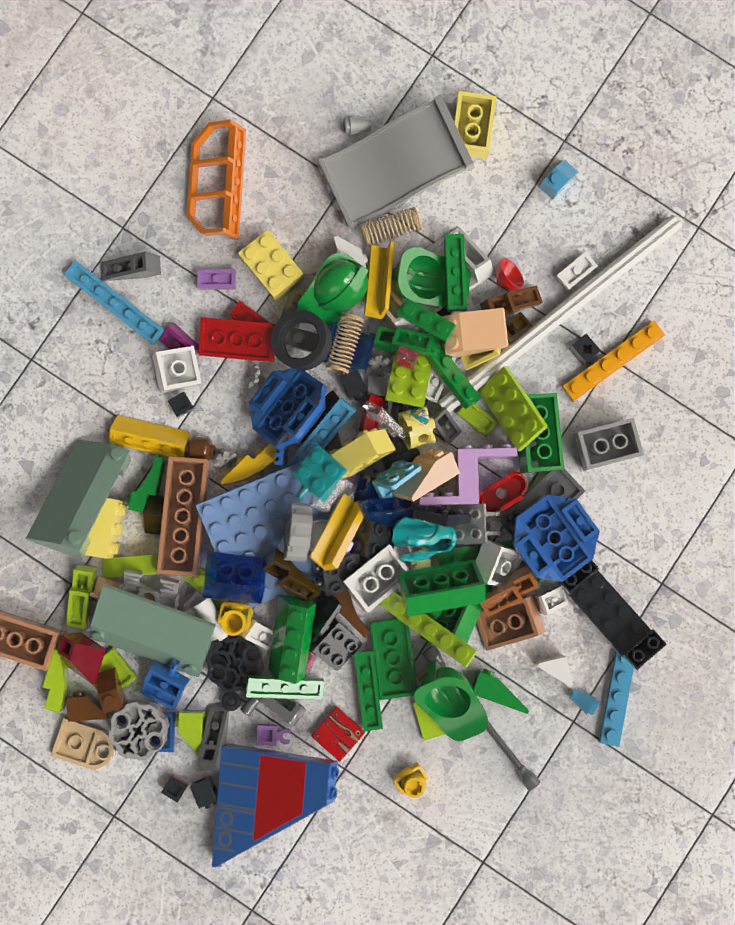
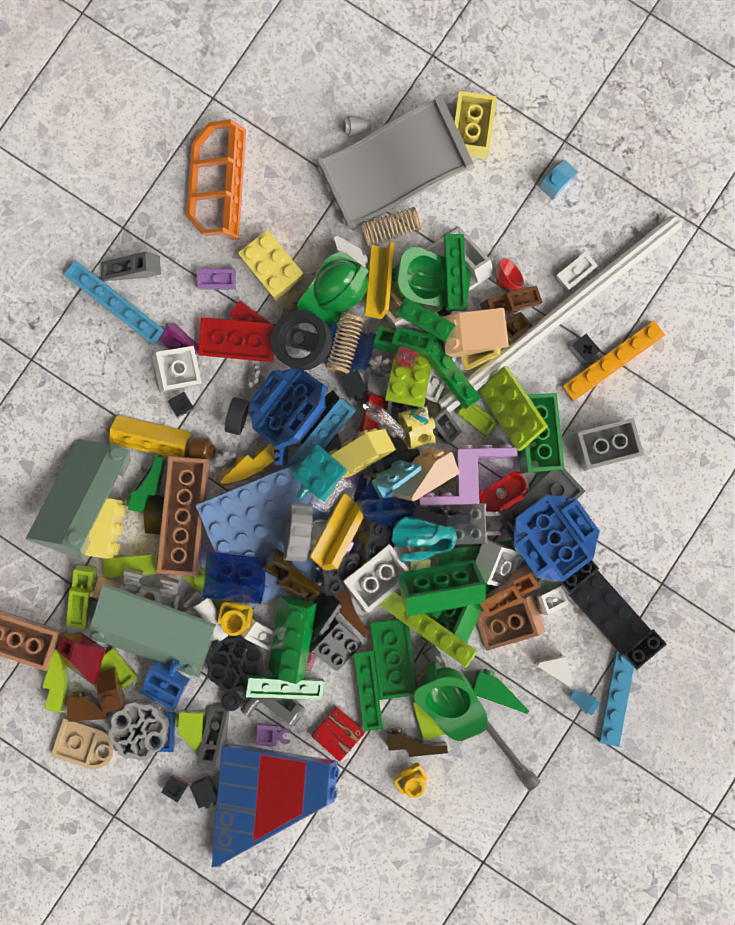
(236, 416): none -> black tyre
(400, 740): none -> dark brown slope

